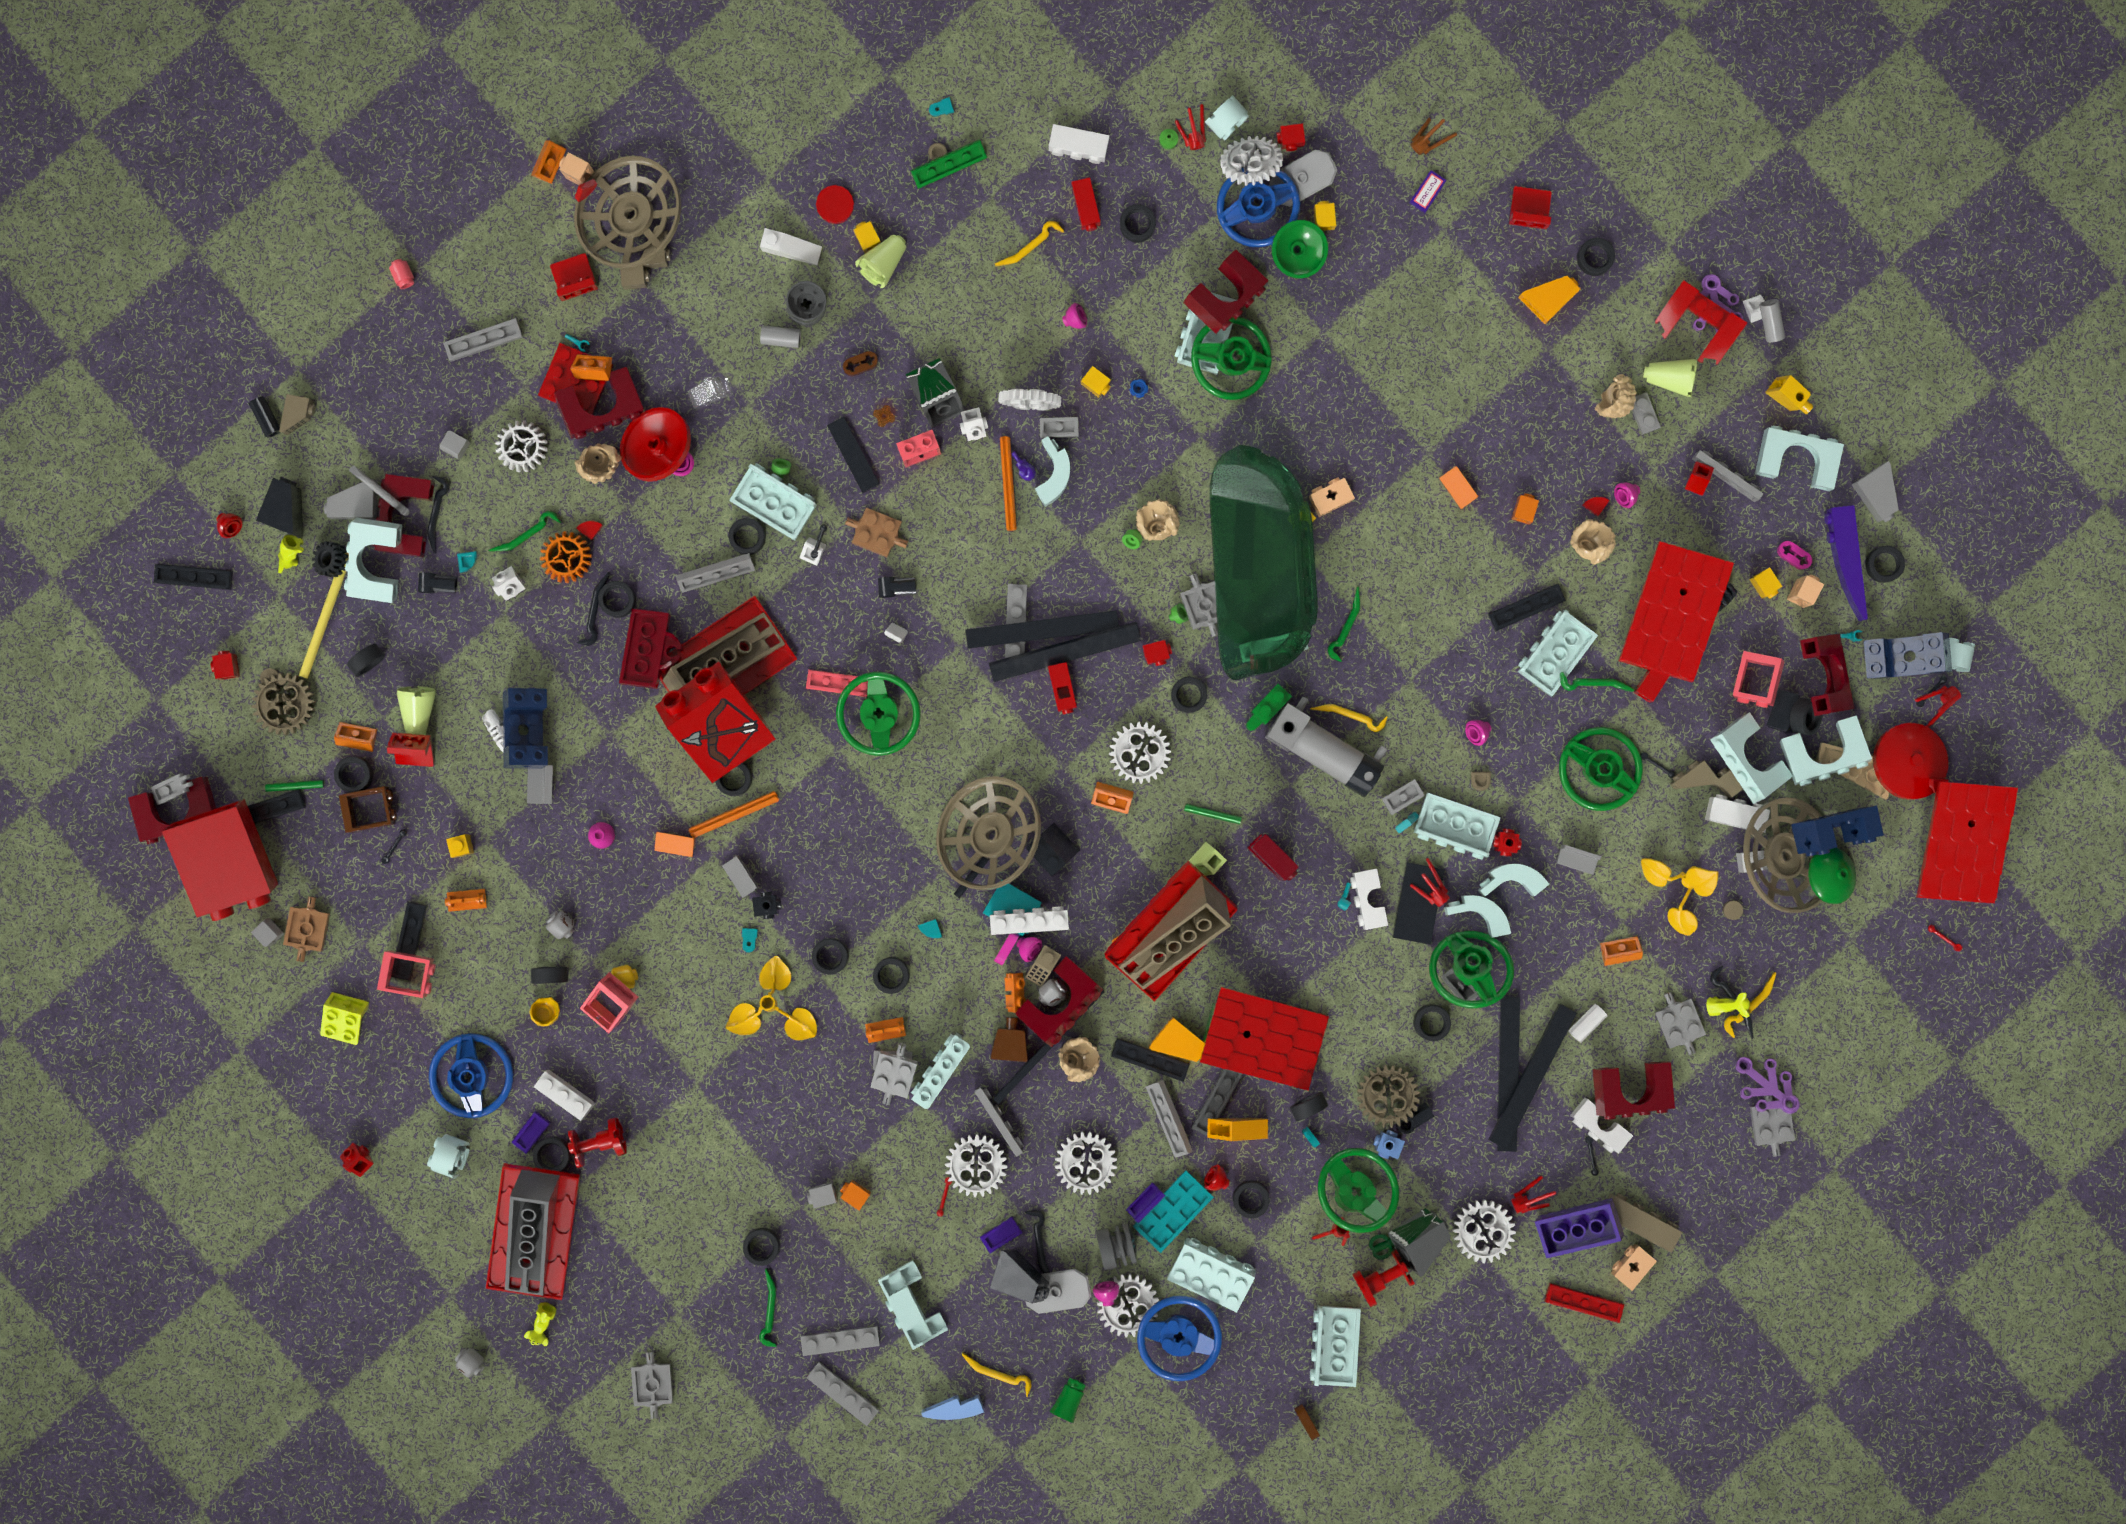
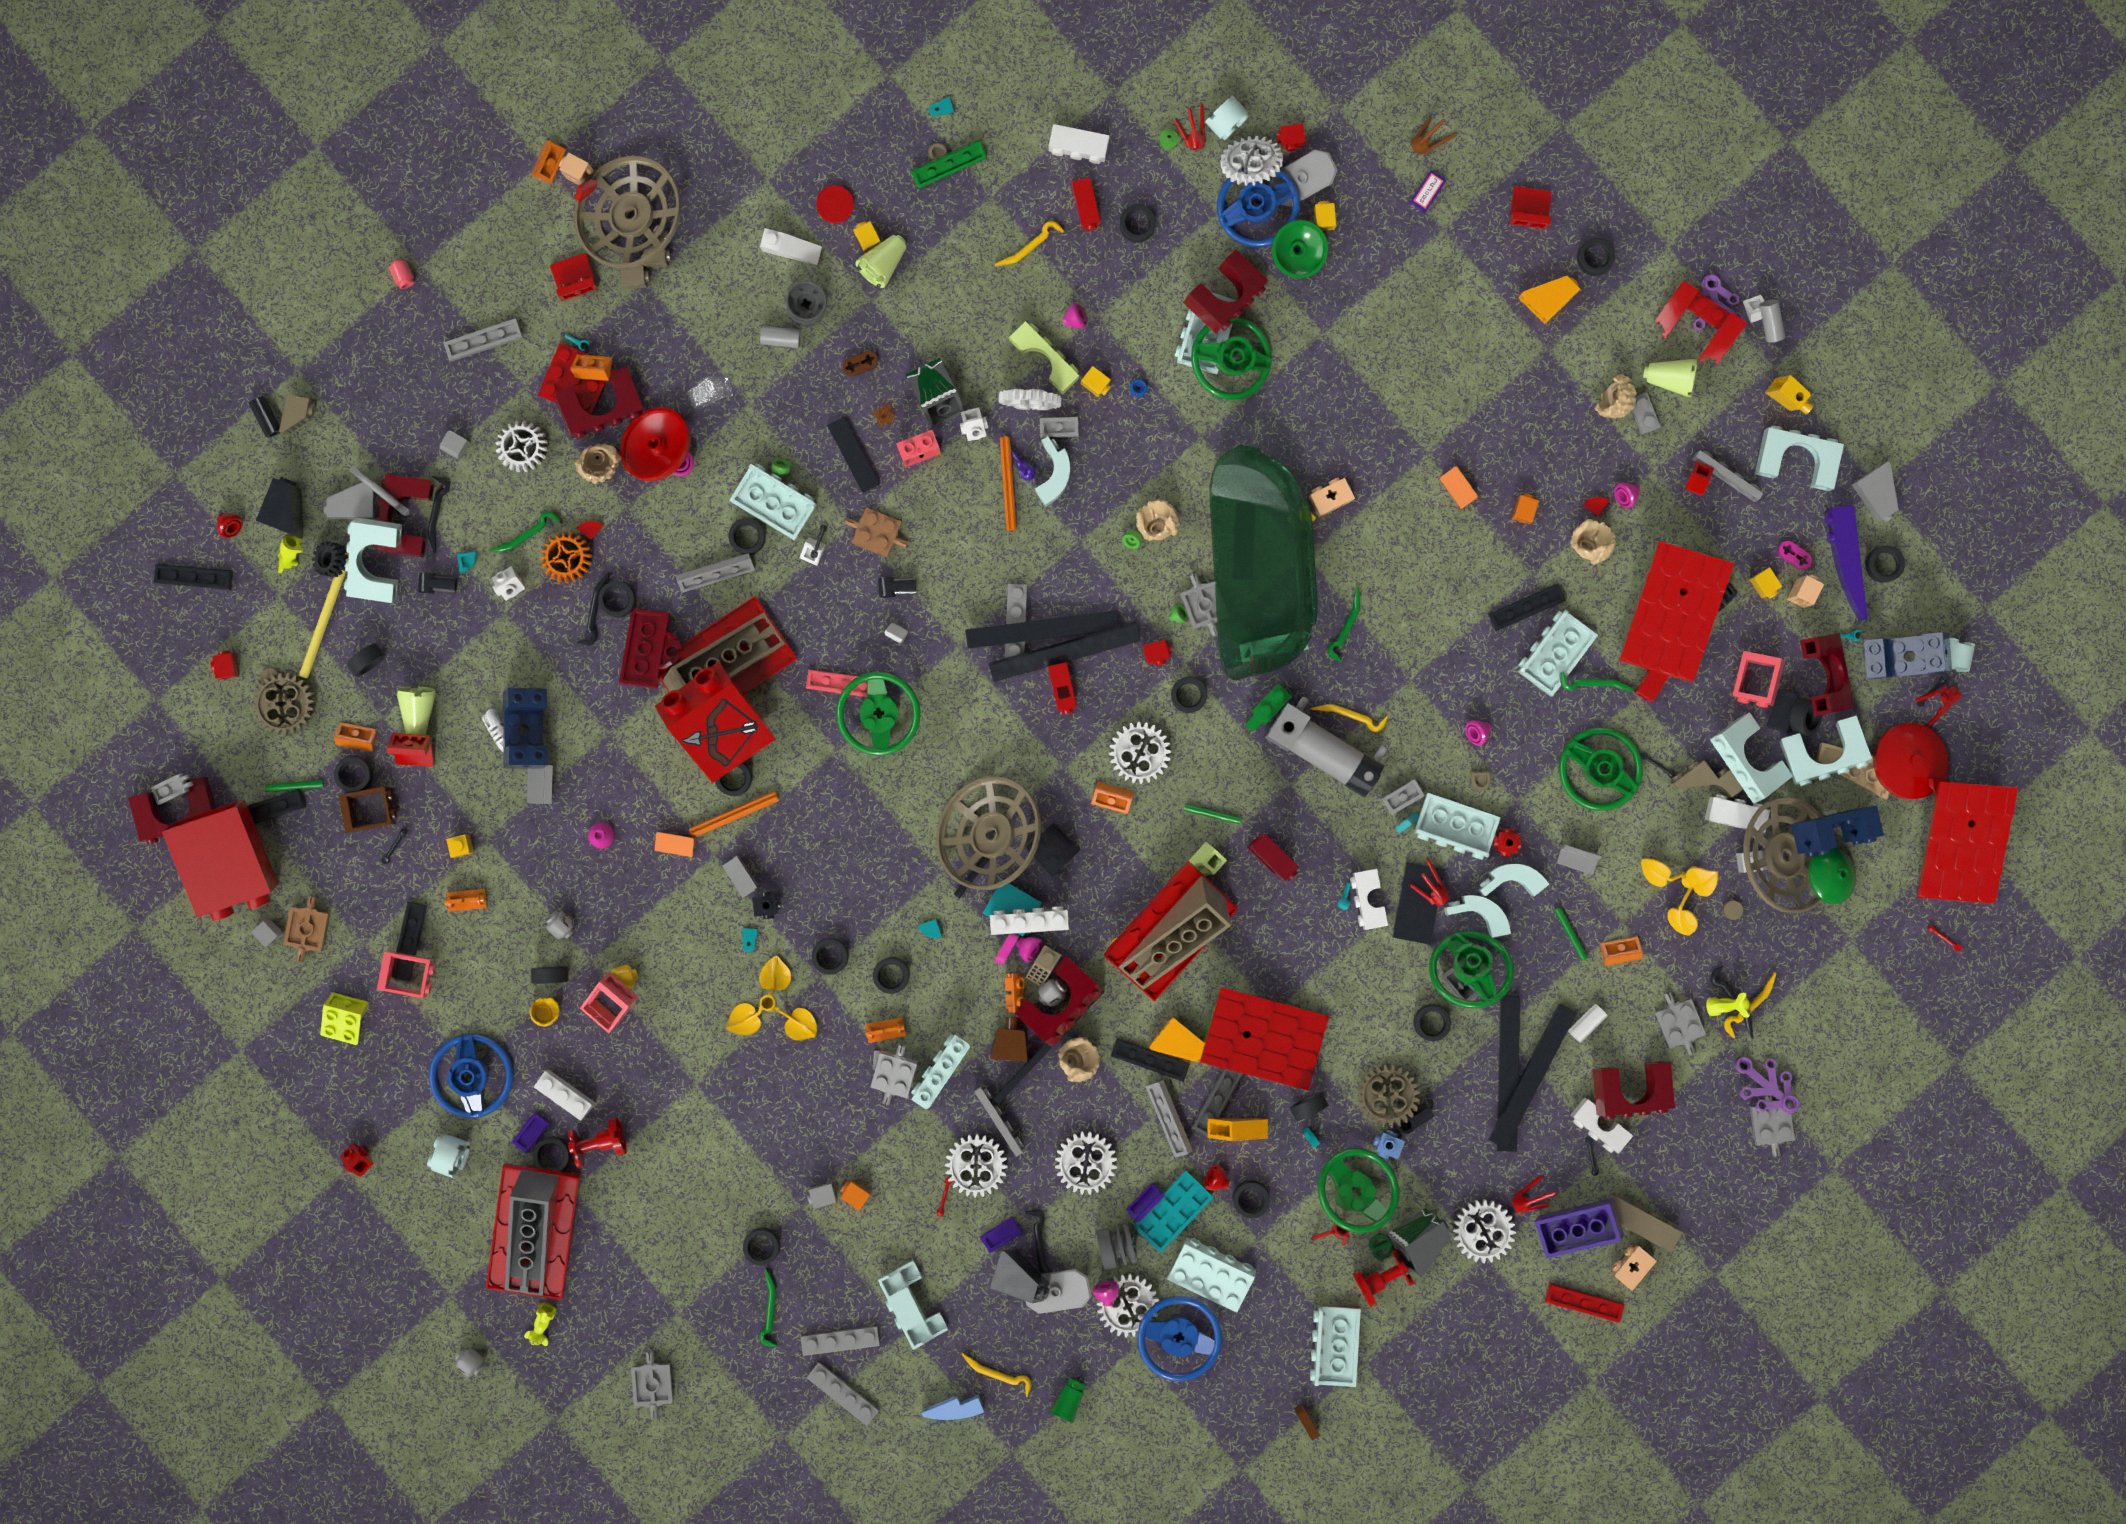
(1027, 340): none -> yellowish green arch
(1571, 934): none -> green bar

